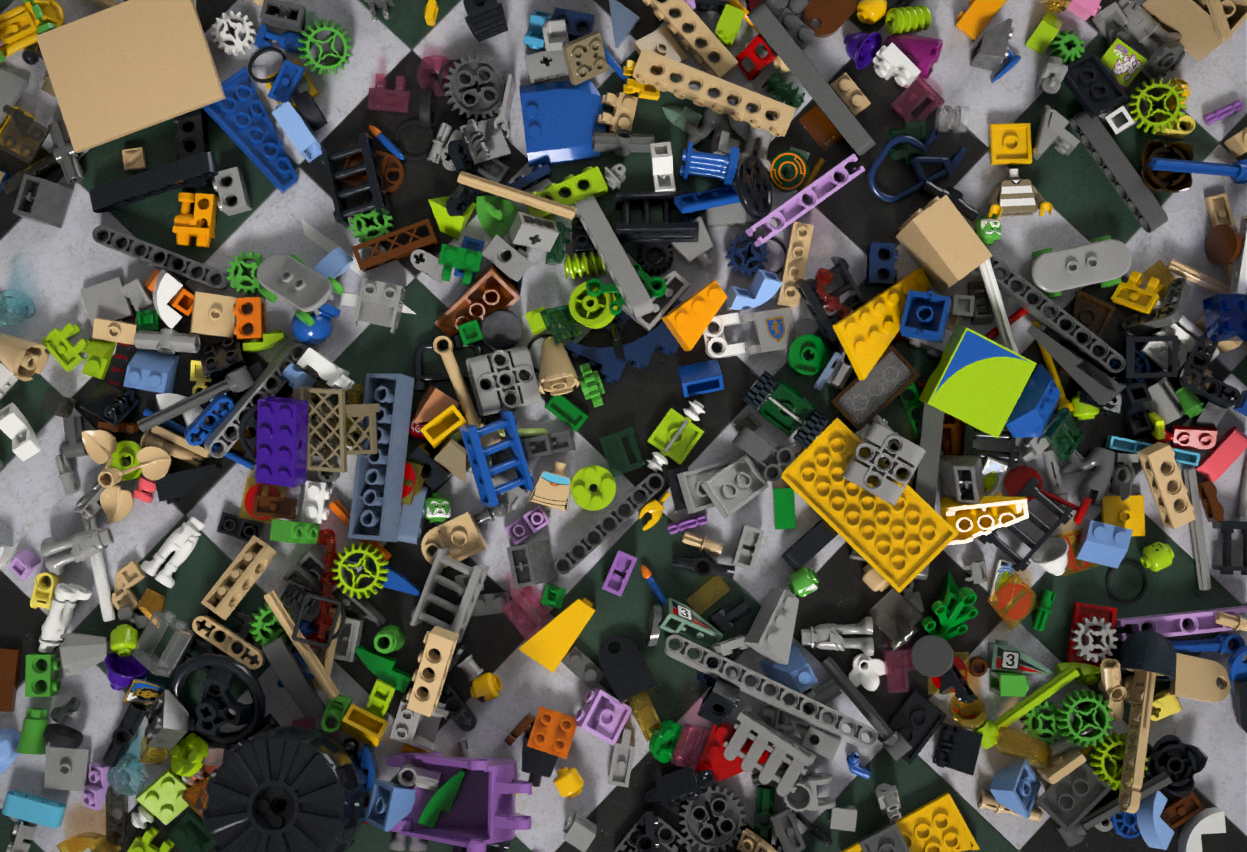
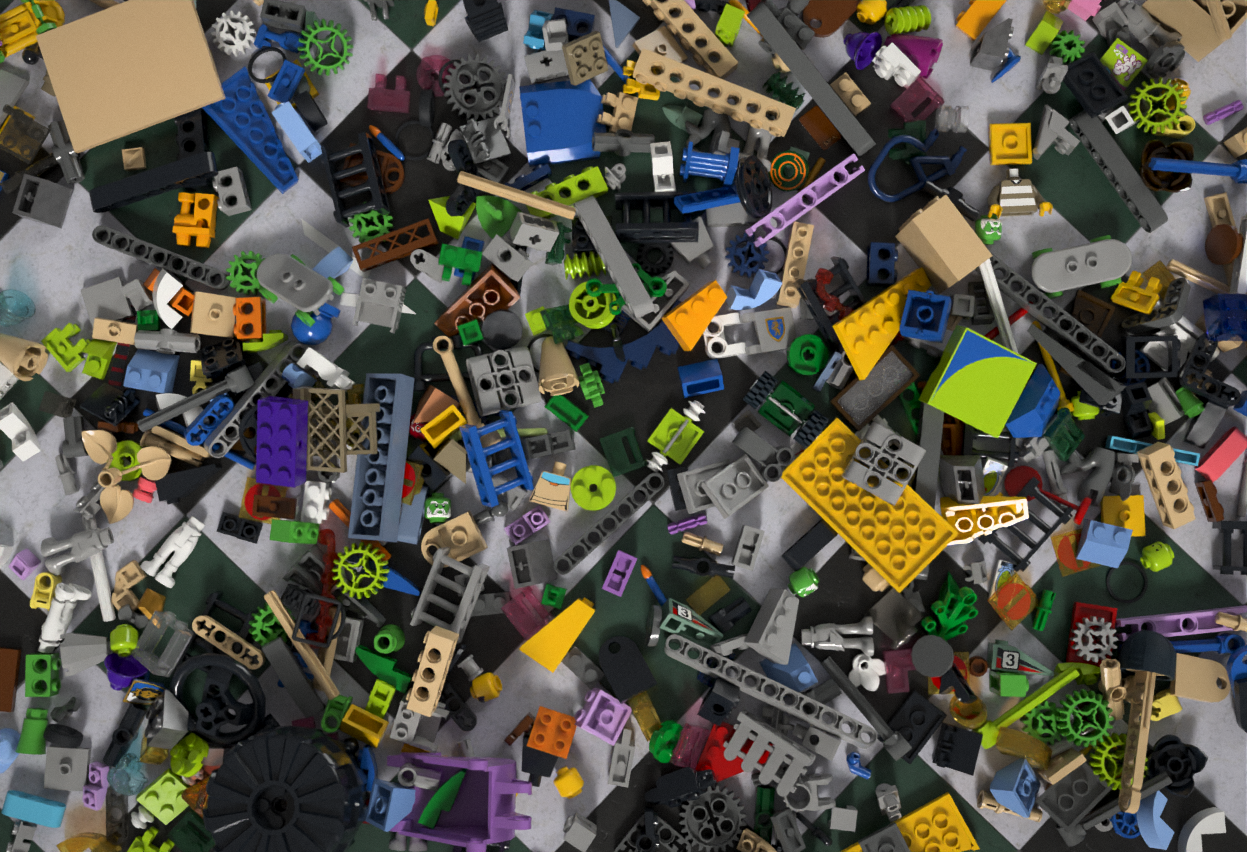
(239, 577): tan brick -> none
(655, 508): yellow hand -> none
(759, 63): red piece -> none
(784, 508): green tile -> none
(1052, 555): white hat -> none
(1181, 810): reddish brown plate -> none
(1190, 437): plate -> none
(1197, 531): light grey axle -> none

